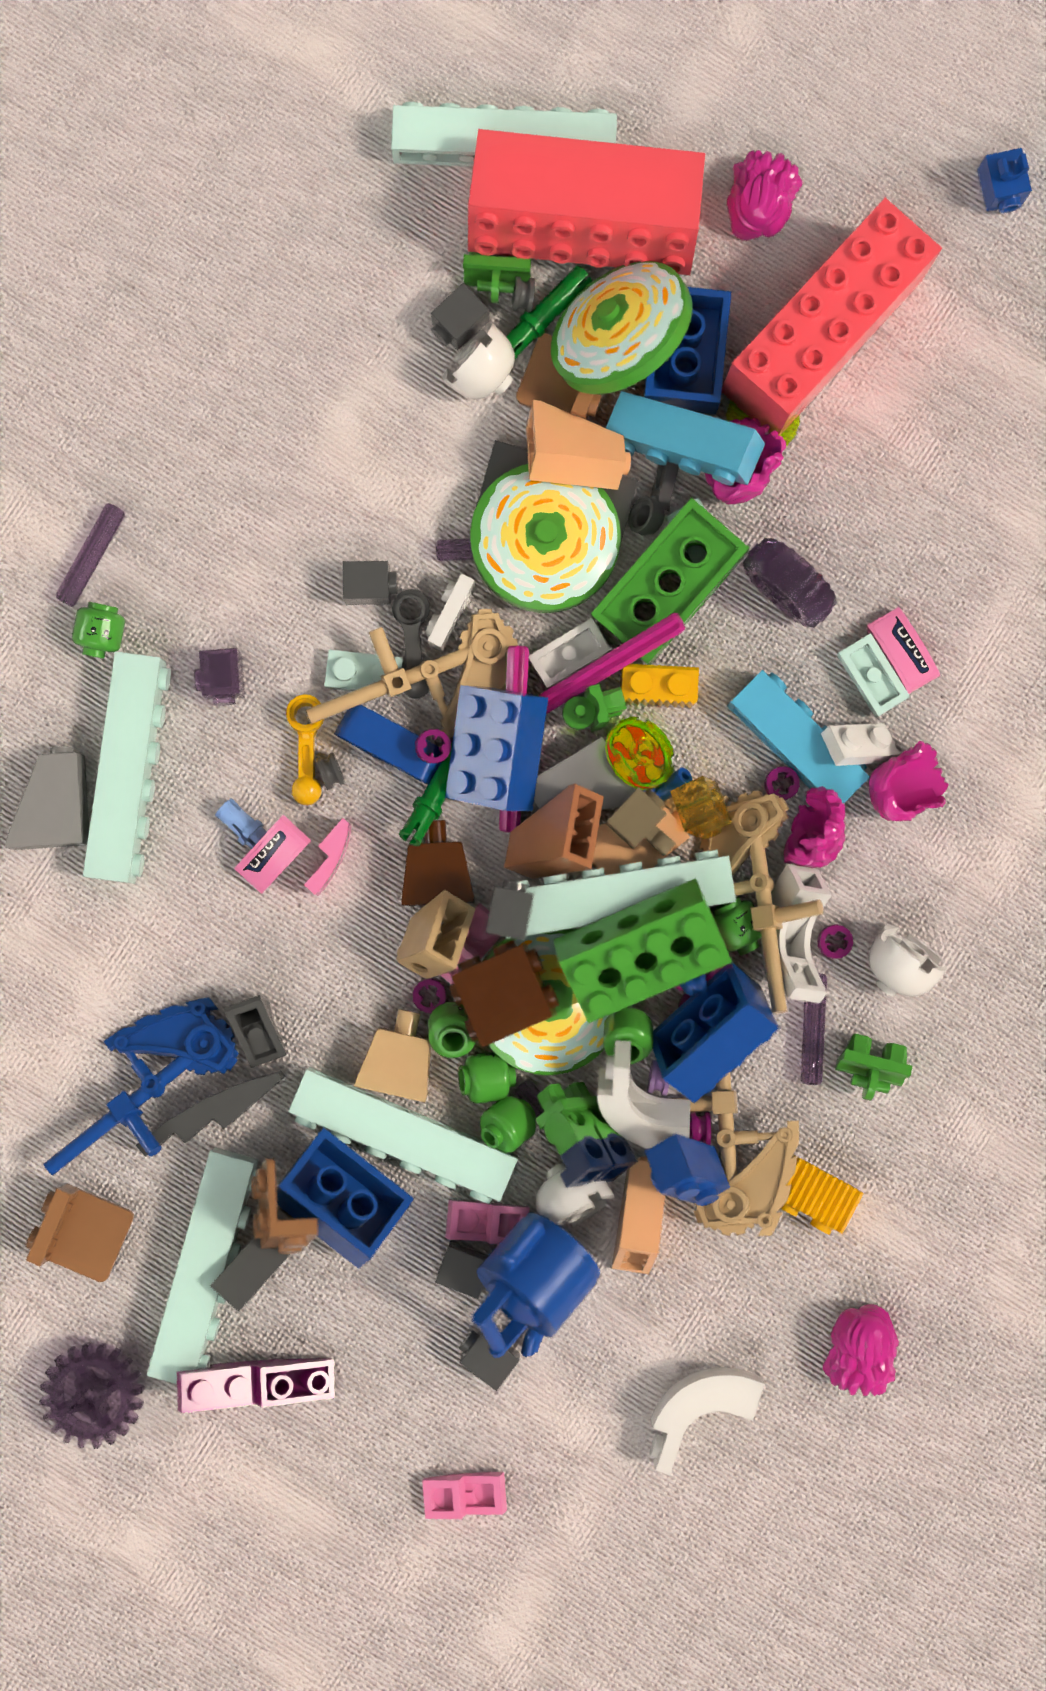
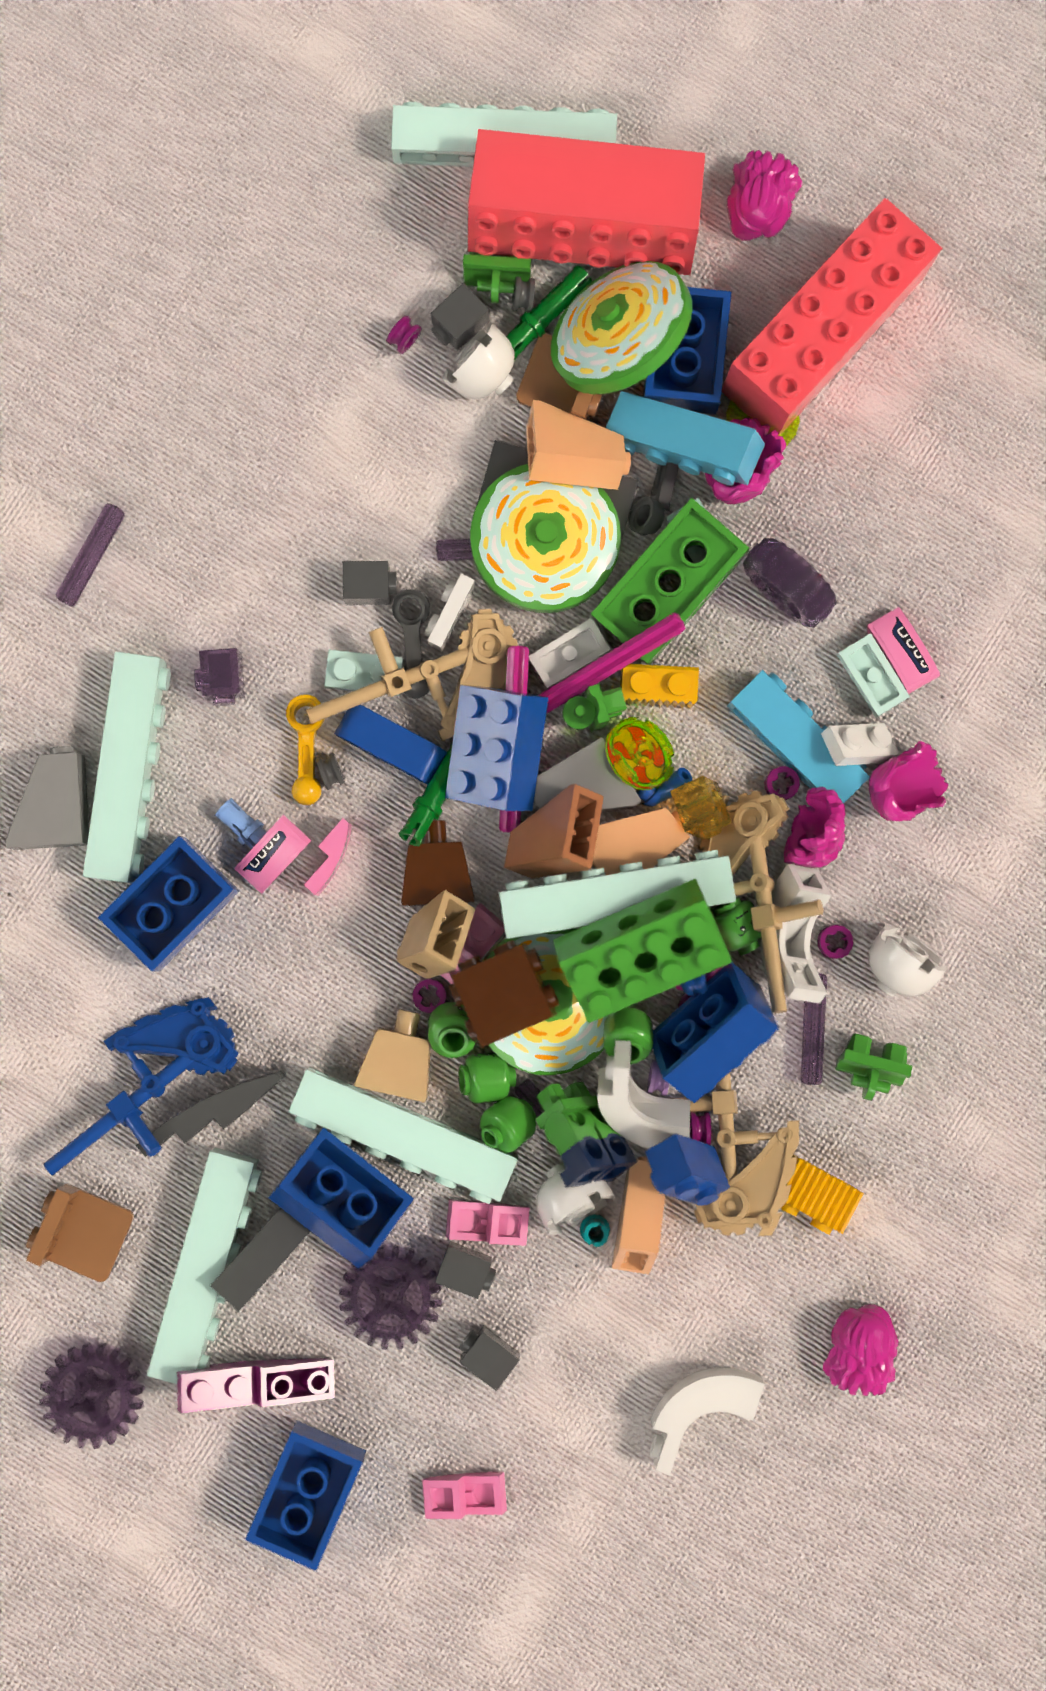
(98, 629): bright green head -> none
(169, 904): none -> blue brick
(256, 1030): dark grey slope -> none
(285, 1235): medium nougat bracket -> none
(306, 1495): none -> blue brick
(402, 1309): none -> clear purple gear
(403, 334): none -> magenta bush
(444, 748): magenta bush -> none
(510, 910): dark grey brick -> none
(535, 1281): blue piece -> none
(593, 1221): none -> teal pin
(638, 820): dark tan brick -> none
(1004, 180): blue brick -> none

